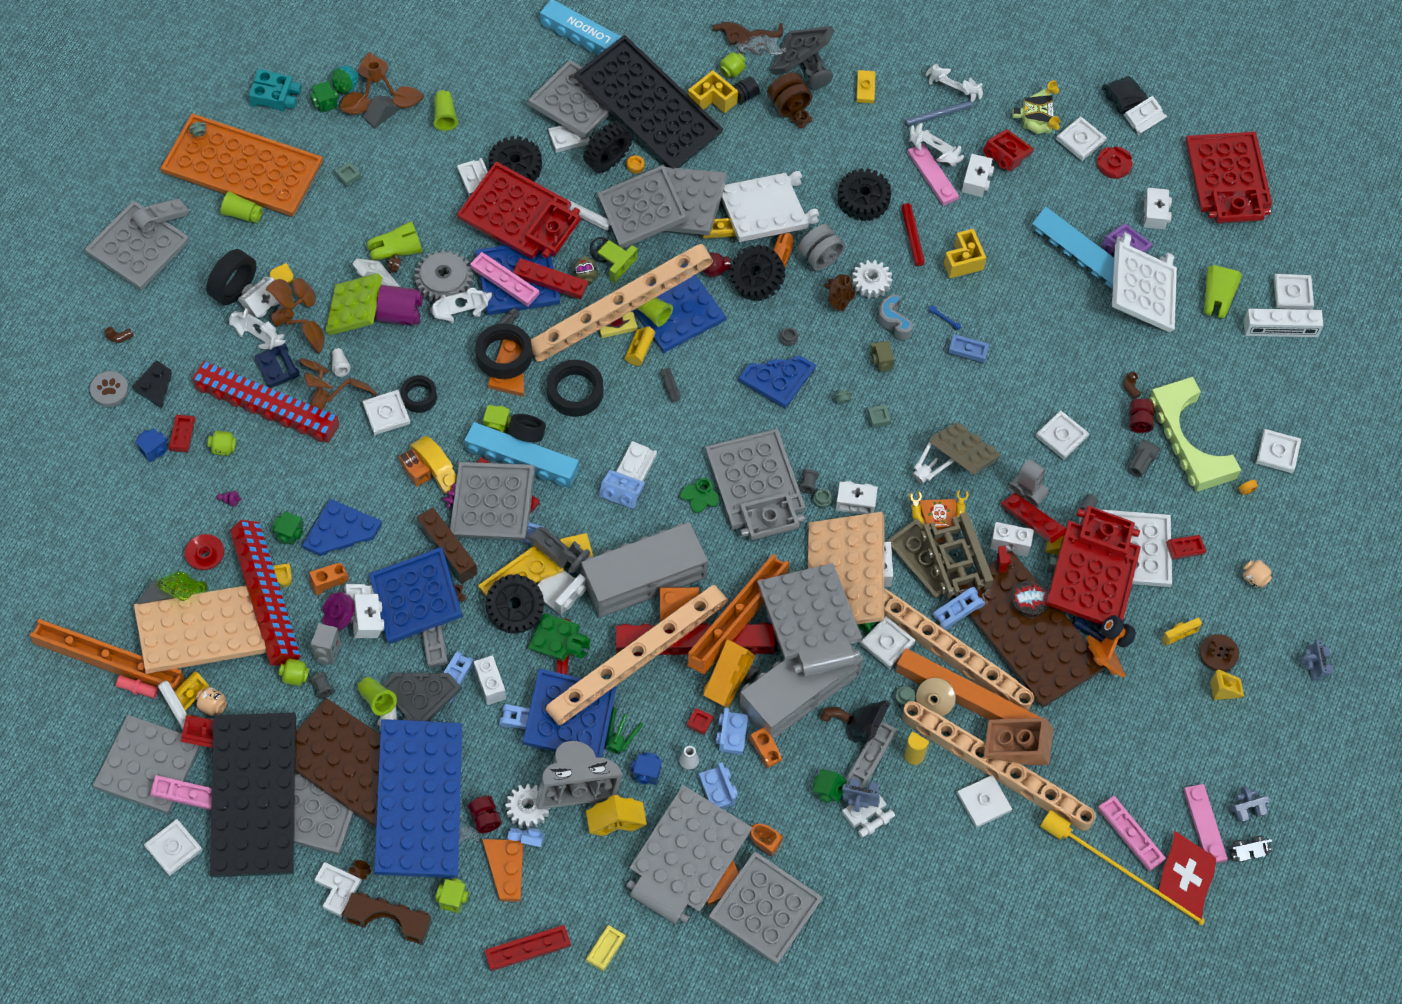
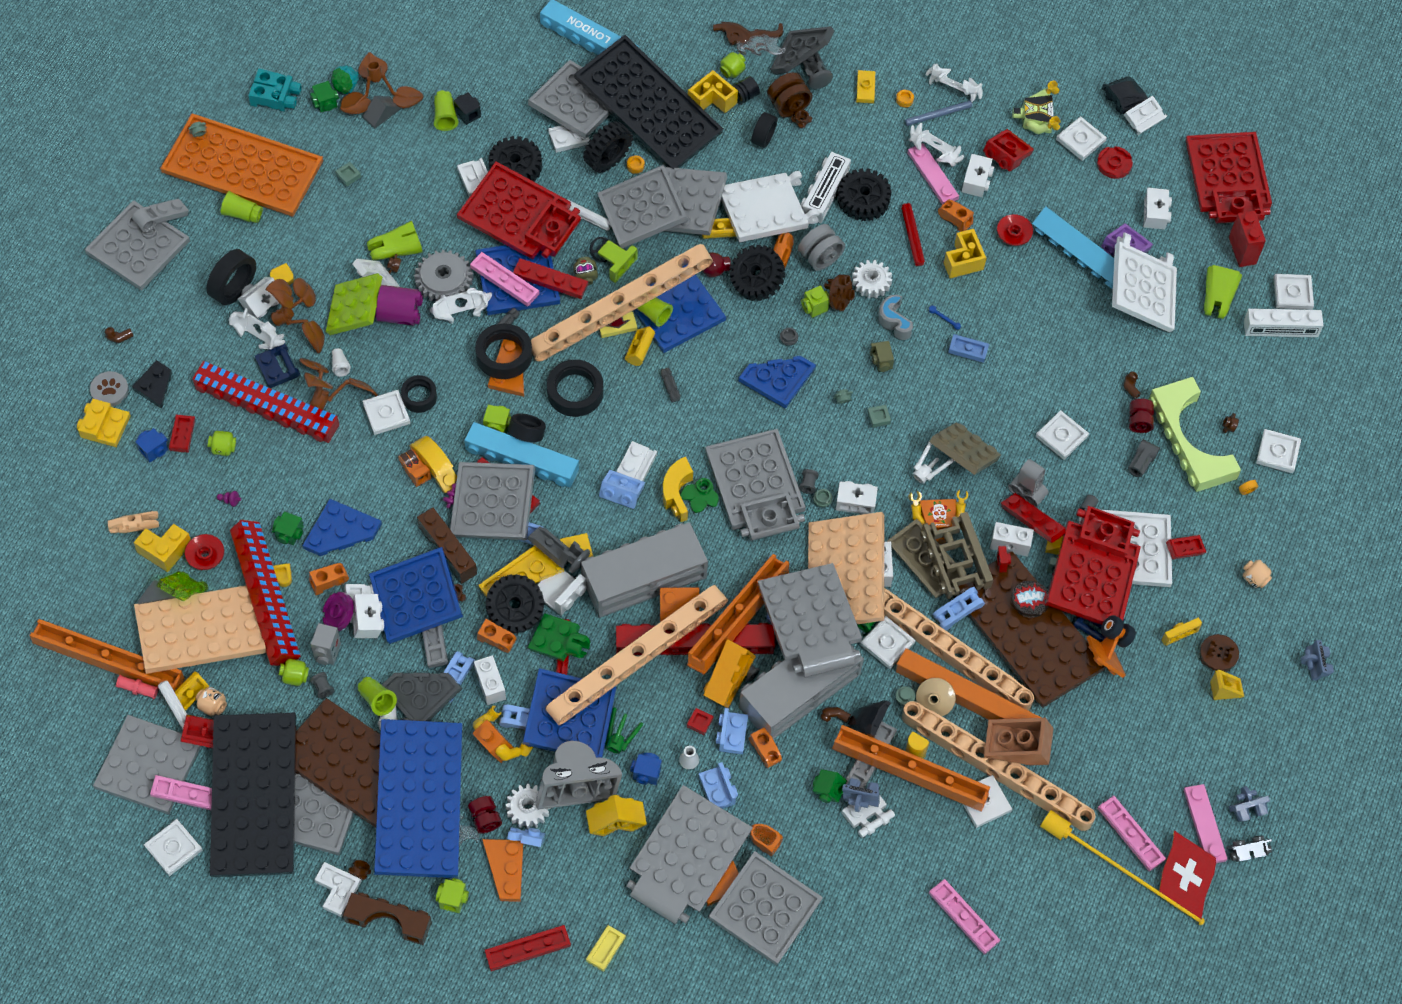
(103, 423): none -> yellow plate
(134, 522): none -> light nougat hinge
(163, 550): none -> yellow brick
(467, 108): none -> black brick
(494, 741): none -> torso
(496, 636): none -> orange leg
(674, 480): none -> yellow arch
(764, 130): none -> black tyre
(815, 301): none -> lime brick
(826, 185): none -> white brick
(905, 98): none -> light orange tile
(911, 768): none -> orange tile
(956, 214): none -> orange leg
(964, 916): none -> bright pink plate
(1017, 224): none -> red dish
(1230, 423): none -> reddish brown plate
(1247, 238): none -> red brick

